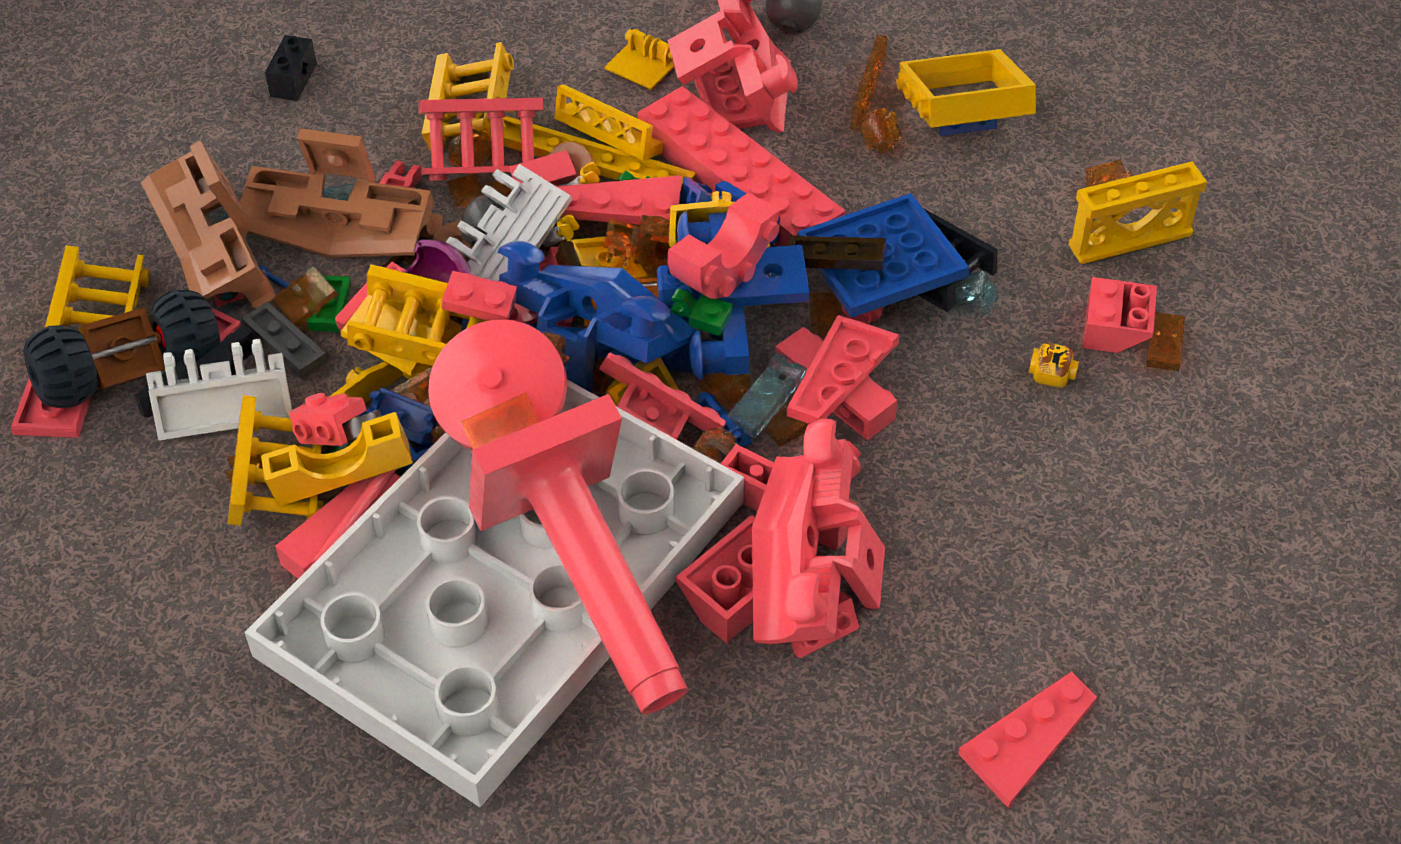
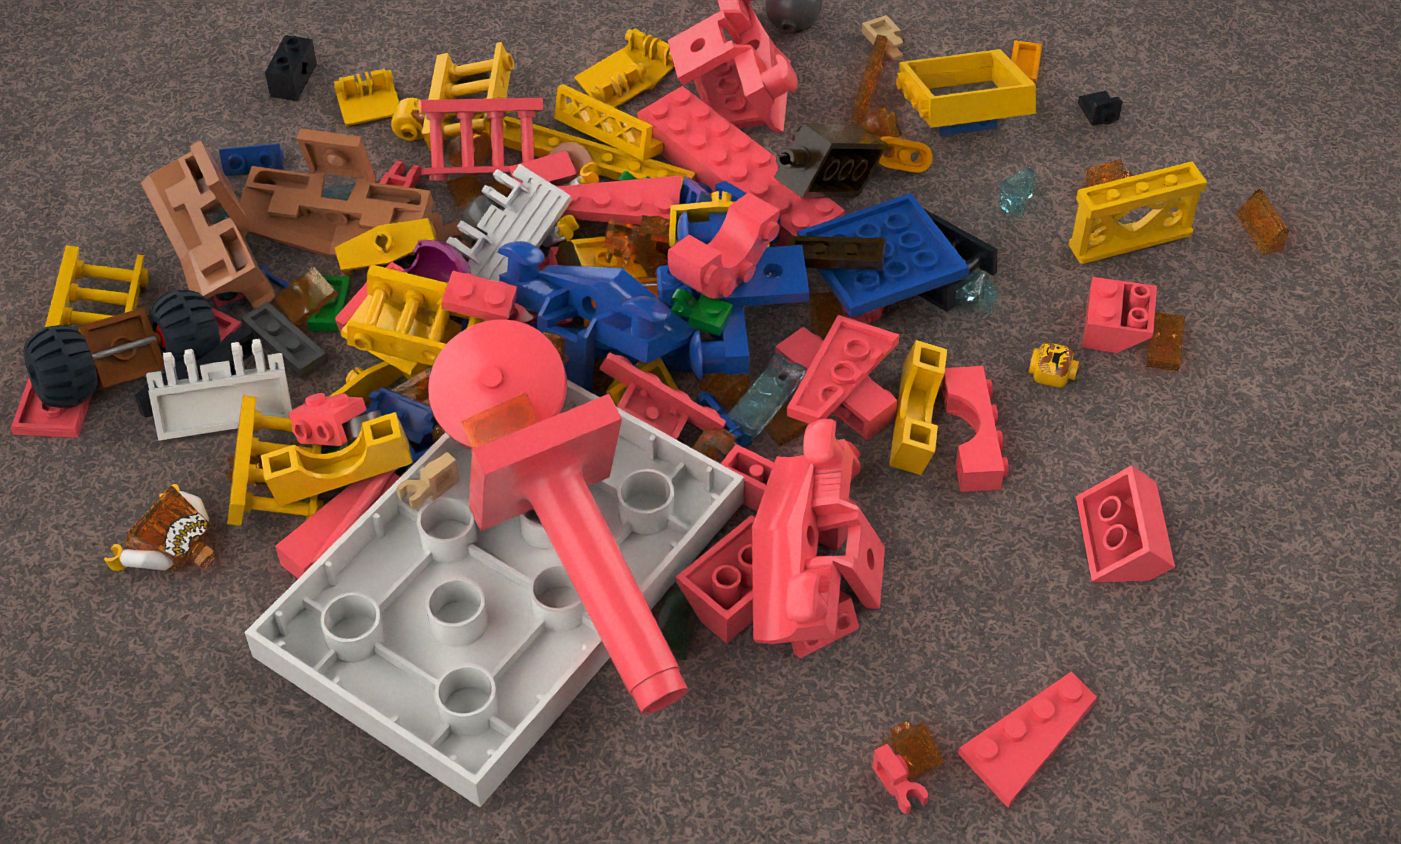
(167, 535): none -> torso
(241, 159): none -> blue hinge
(366, 99): none -> yellow hinge
(383, 244): none -> yellow piece
(408, 120): none -> yellow head
(435, 480): none -> tan plate
(614, 79): none -> yellow hinge
(677, 622): none -> hinge
(829, 160): none -> dark brown brick
(885, 27): none -> tan plate
(893, 774): none -> coral plate
(901, 154): none -> light orange plate
(913, 430): none -> yellow arch
(915, 747): none -> clear orange bracket
(979, 460): none -> coral arch
(1017, 191): none -> clear light blue bracket
(1027, 58): none -> light orange tile
(1100, 107): none -> black bracket
(1125, 529): none -> coral slope
(1263, 223): none -> clear orange slope

